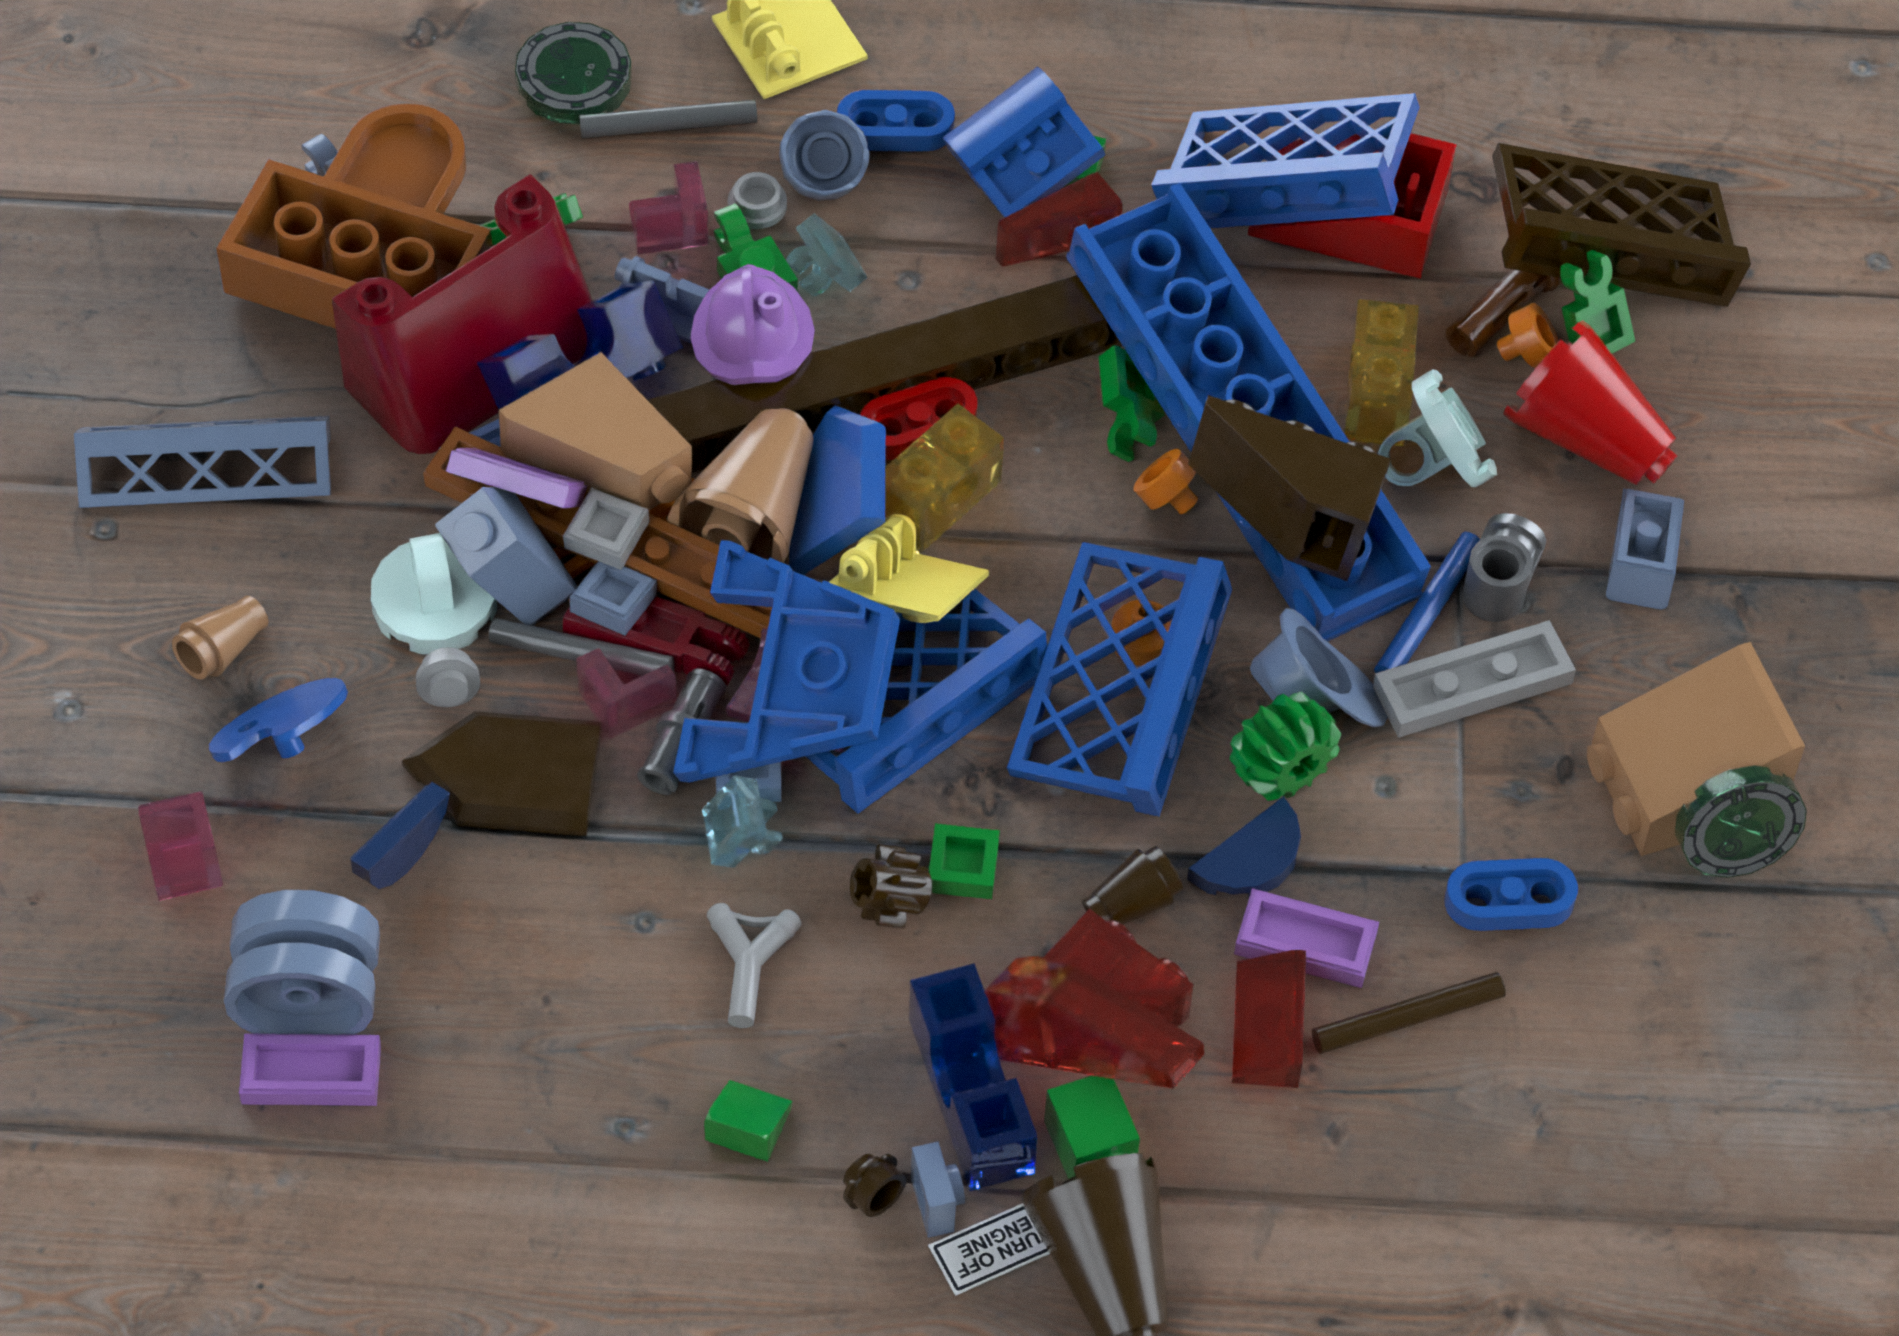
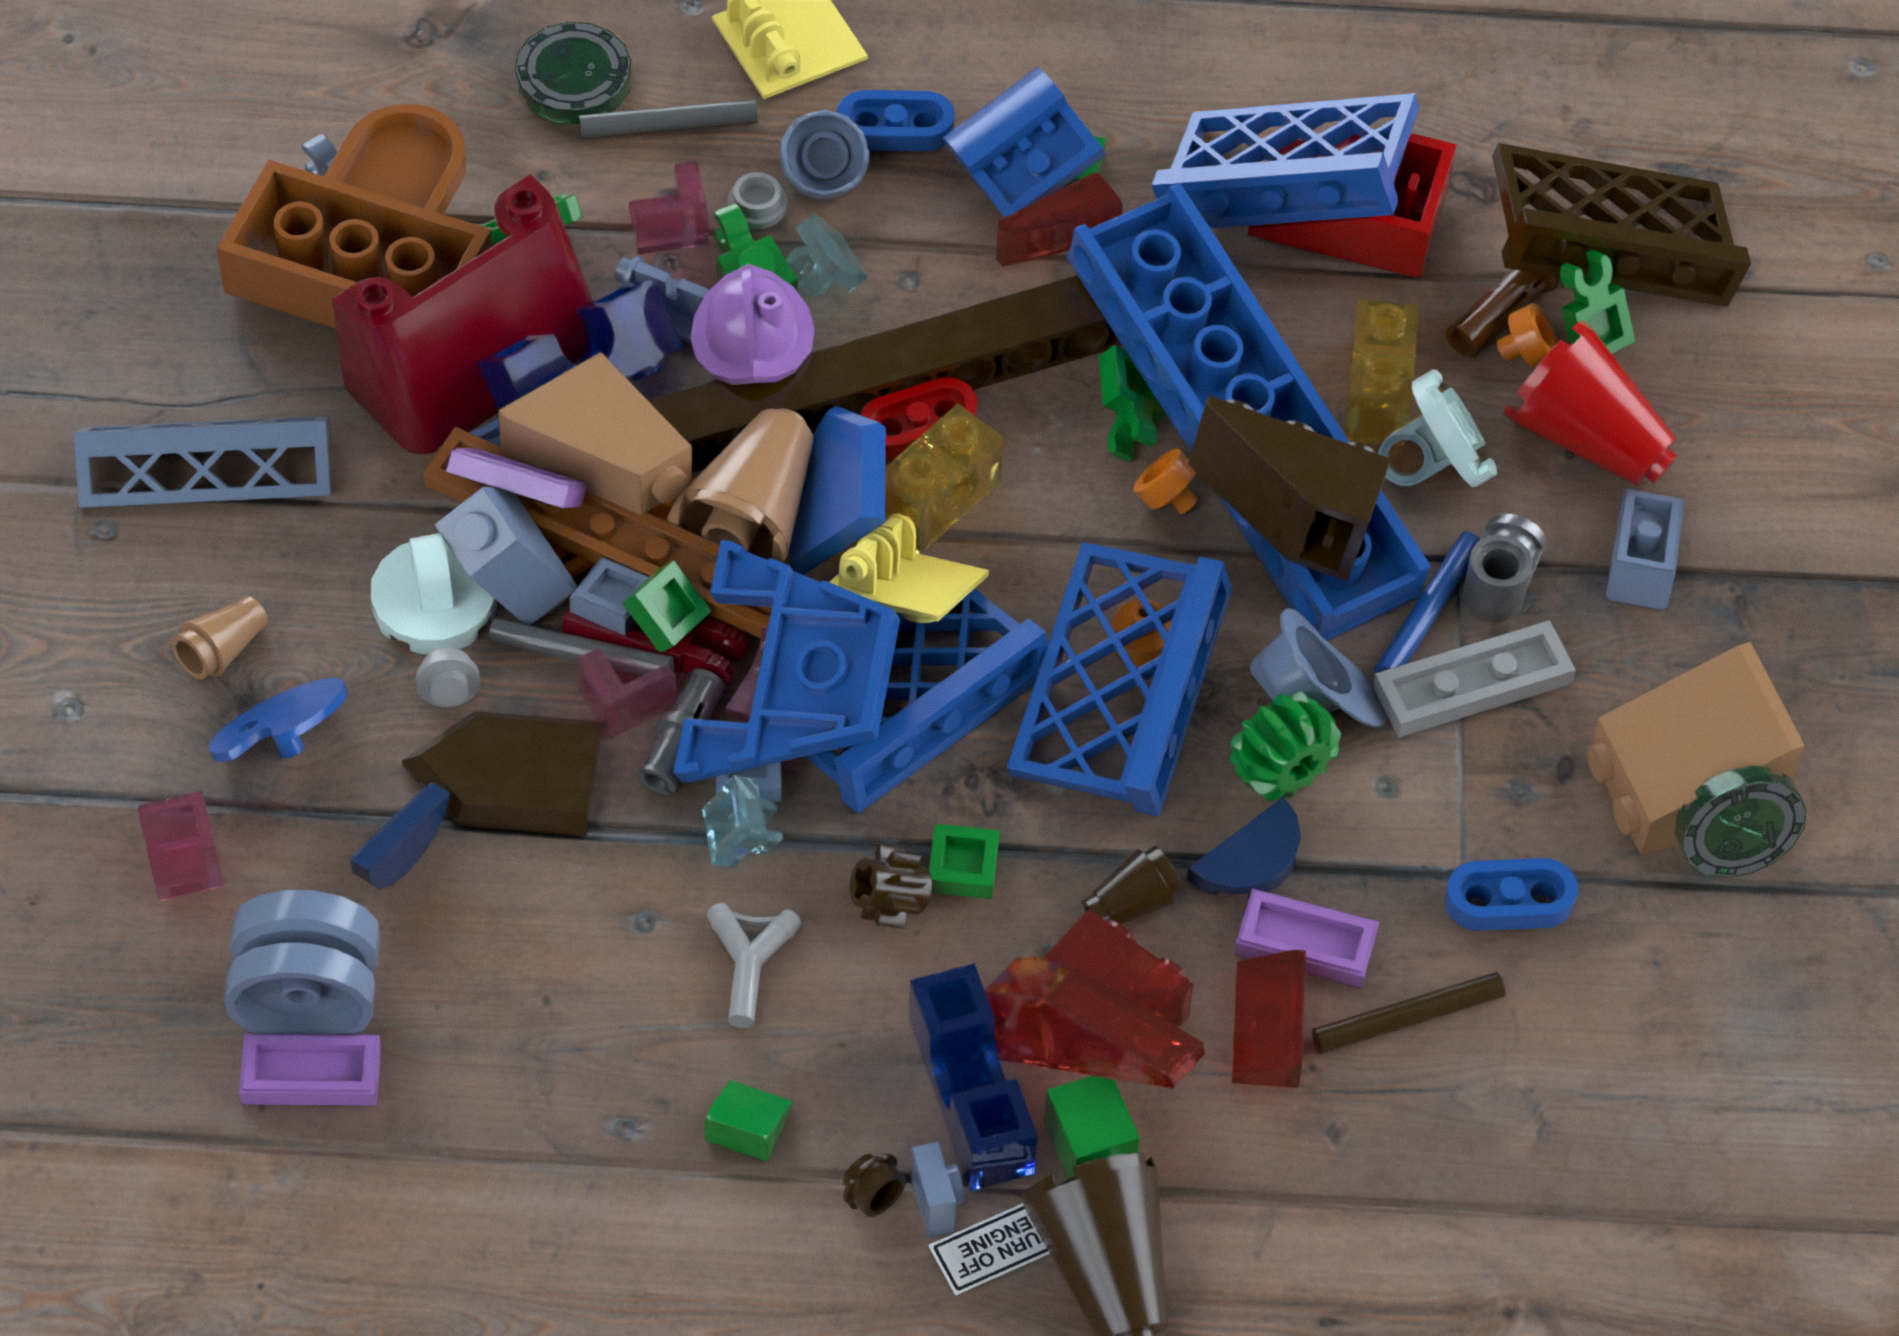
(606, 528): light grey tile -> none
(666, 606): none -> green plate

